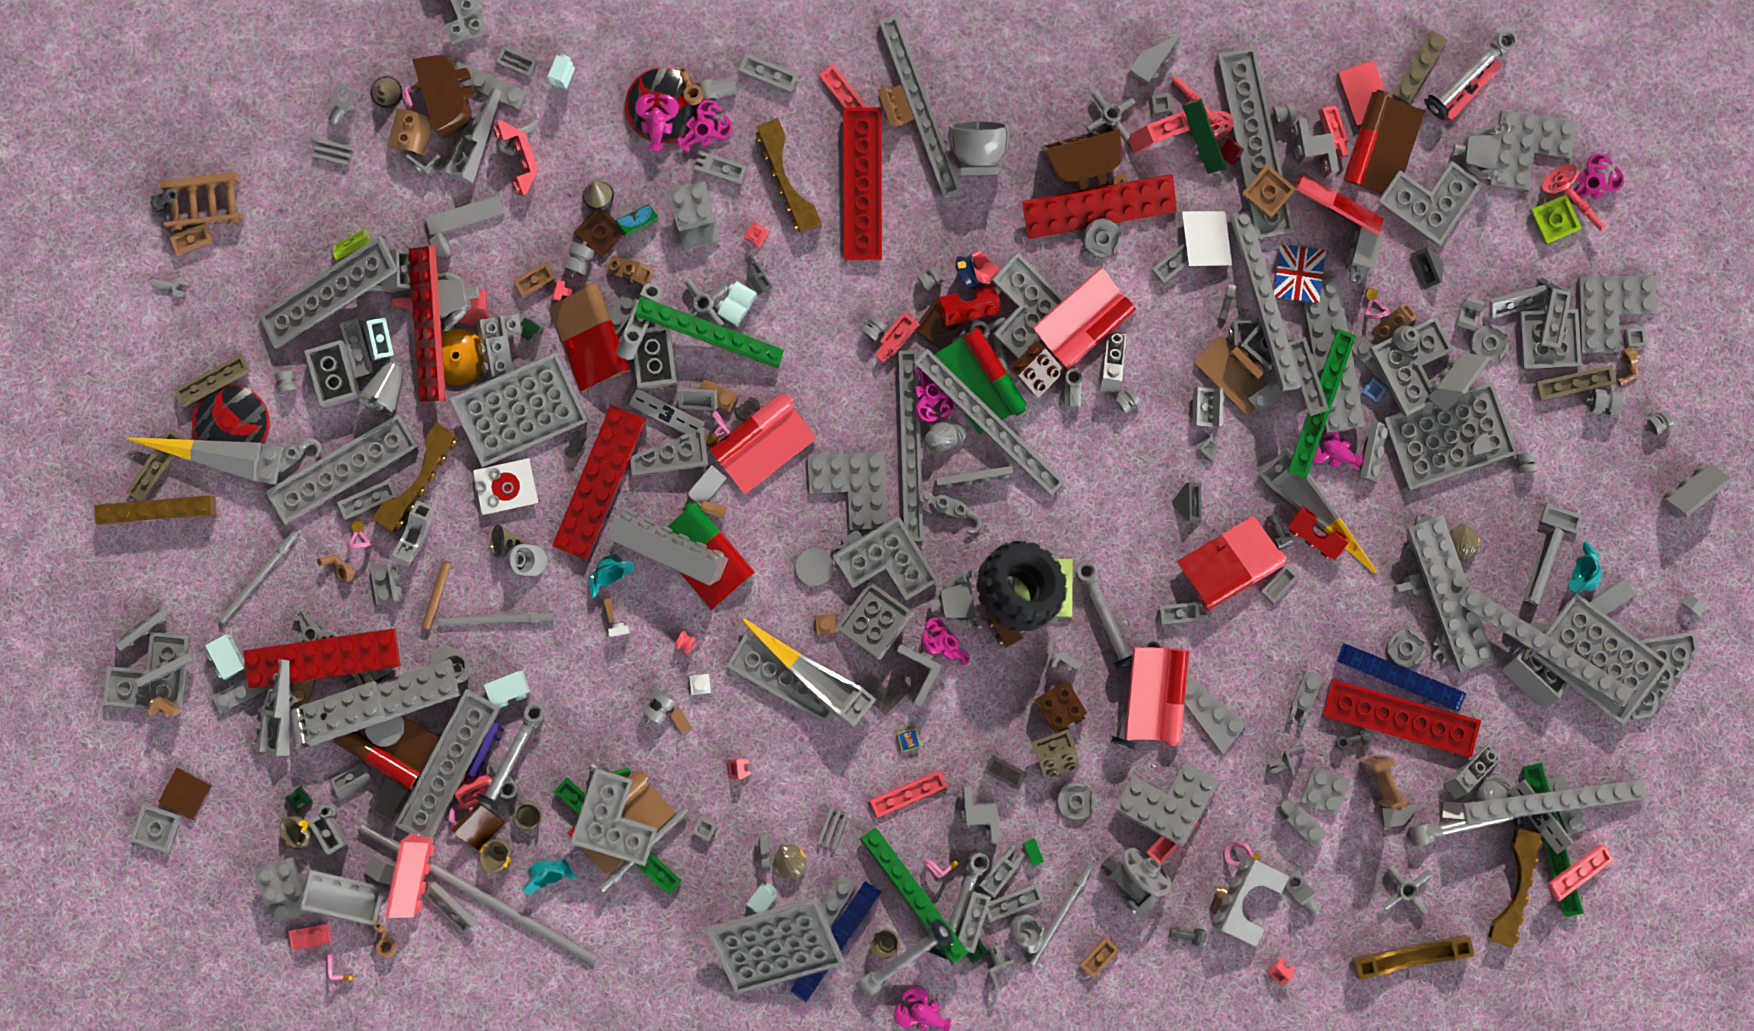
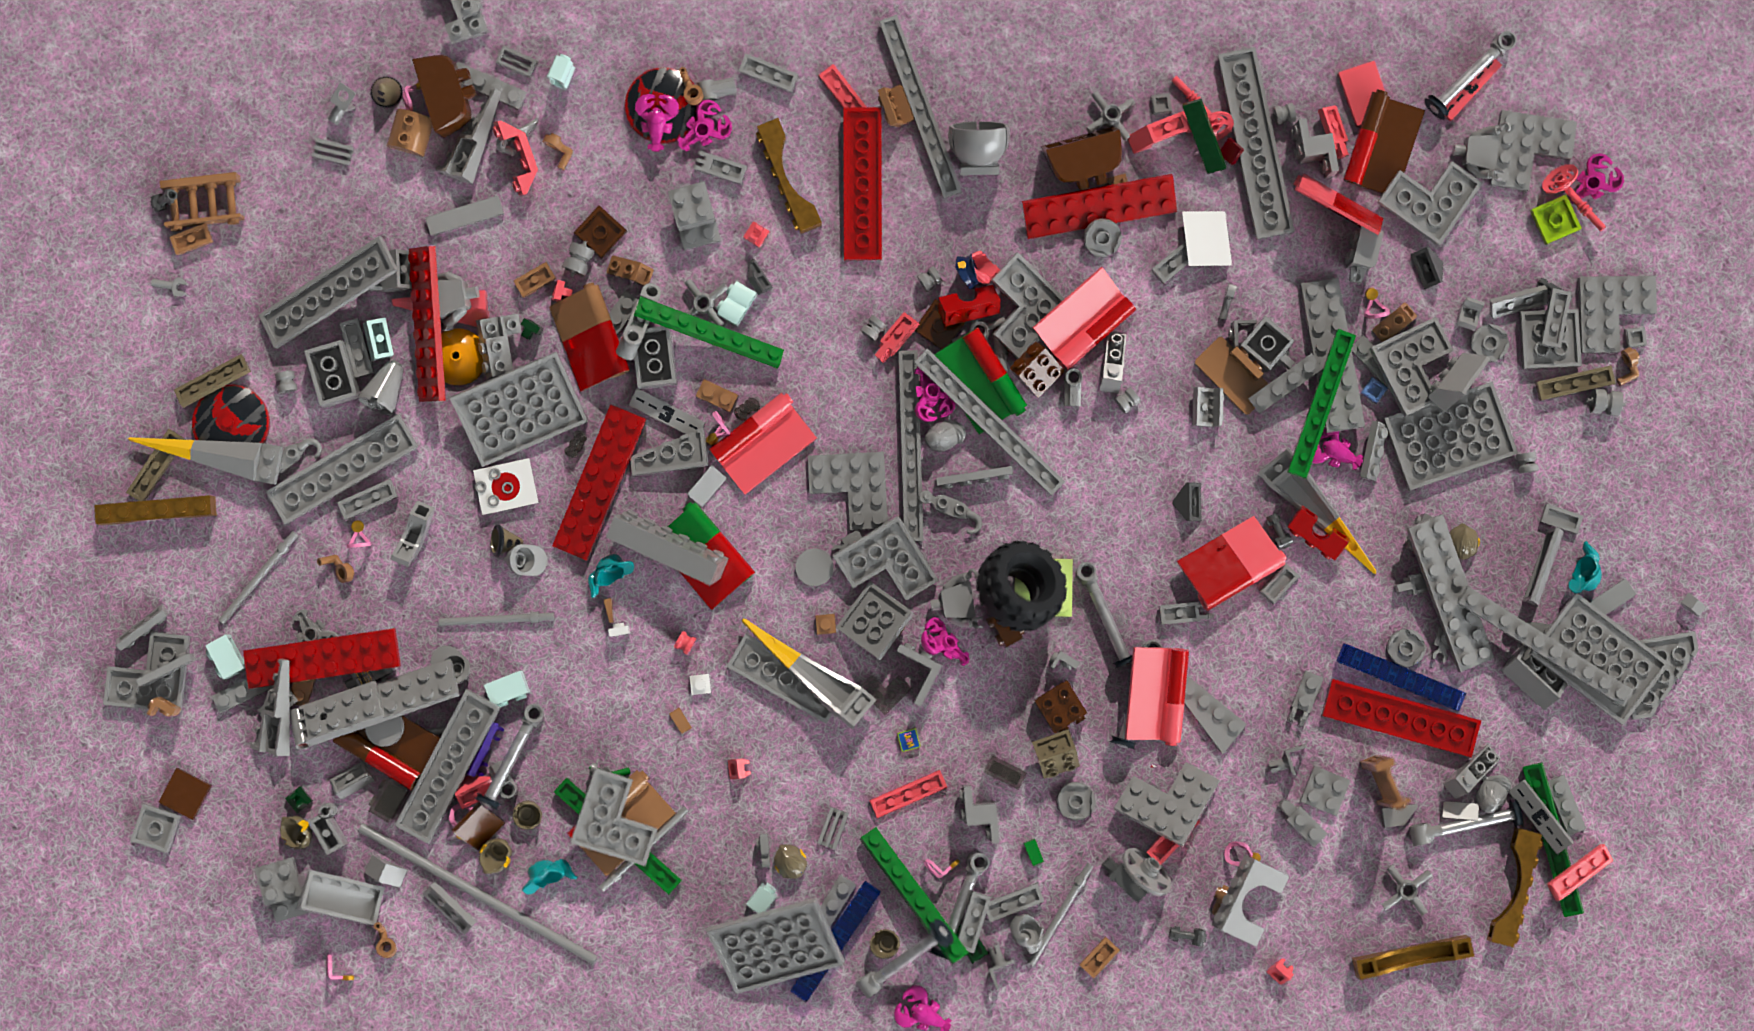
(310, 936): coral plate -> none
(349, 245): lime plate -> none
(385, 583): light grey bracket -> none
(410, 876): slope -> none
(429, 167): light grey bracket -> none
(436, 595): medium nougat piece -> none
(438, 443): pearl gold arch -> none
(441, 244): light grey cone -> none
(554, 142): none -> medium nougat plate
(598, 195): dark tan hat -> none
(637, 220): slope -> none
(660, 703): light grey wheel -> none
(697, 399): light grey tile -> none
(704, 828): light grey plate -> none
(714, 509): medium nougat piece -> none
(1001, 872): light grey hinge -> none
(1147, 903): light grey bracket -> none
(1149, 62): light grey slope -> none
(1209, 448): light grey tile -> none
(1265, 301): light grey plate -> none
(1268, 191): medium nougat plate -> none
(1299, 273): sticker -> none
(1303, 893): light grey bracket -> none
(1308, 377): light grey plate -> none
(1343, 742): dark grey bar -> none
(1406, 337): light grey cone -> none
(1419, 67): dark tan plate -> none
(1481, 445): light grey tile -> none
(1553, 801): light grey plate -> none
(1661, 422): light grey wheel -> none
(1695, 490): light grey slope -> none

